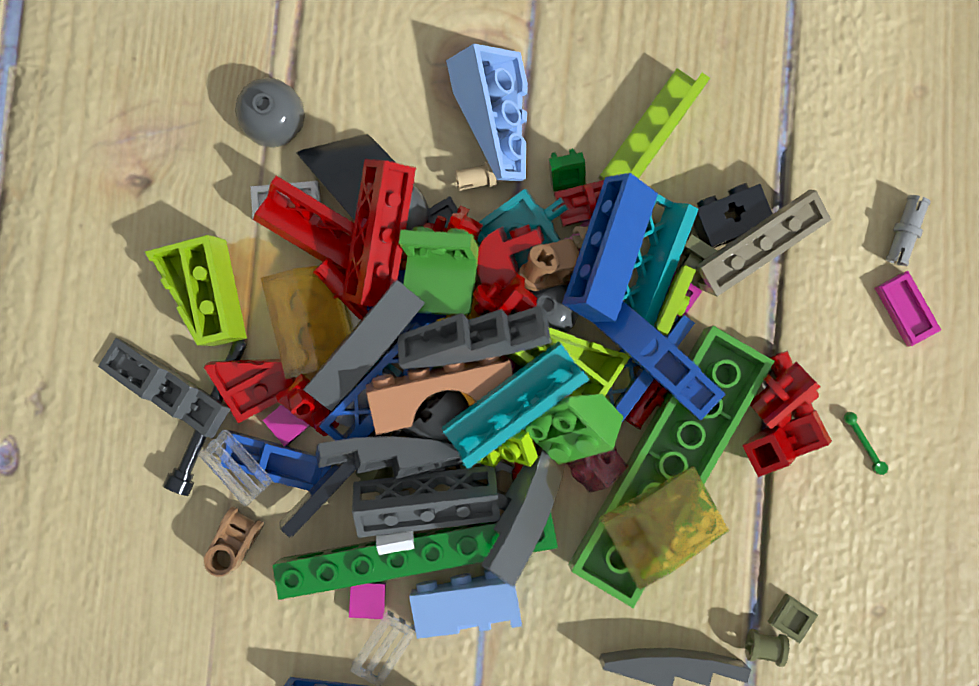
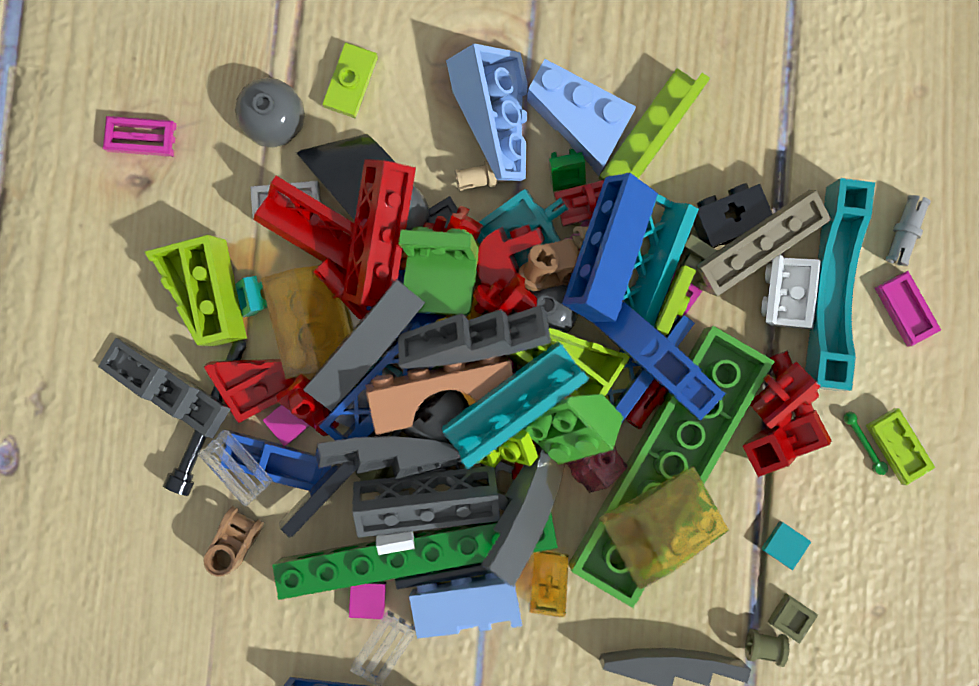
(167, 139): none -> dark pink tile
(249, 296): none -> teal tile
(350, 80): none -> lime plate
(441, 576): none -> black bar
(548, 584): none -> clear yellow slope
(580, 112): none -> light blue wedge
(786, 545): none -> teal tile
(791, 292): none -> white bracket
(830, 342): none -> teal arch
(900, 446): none -> lime plate

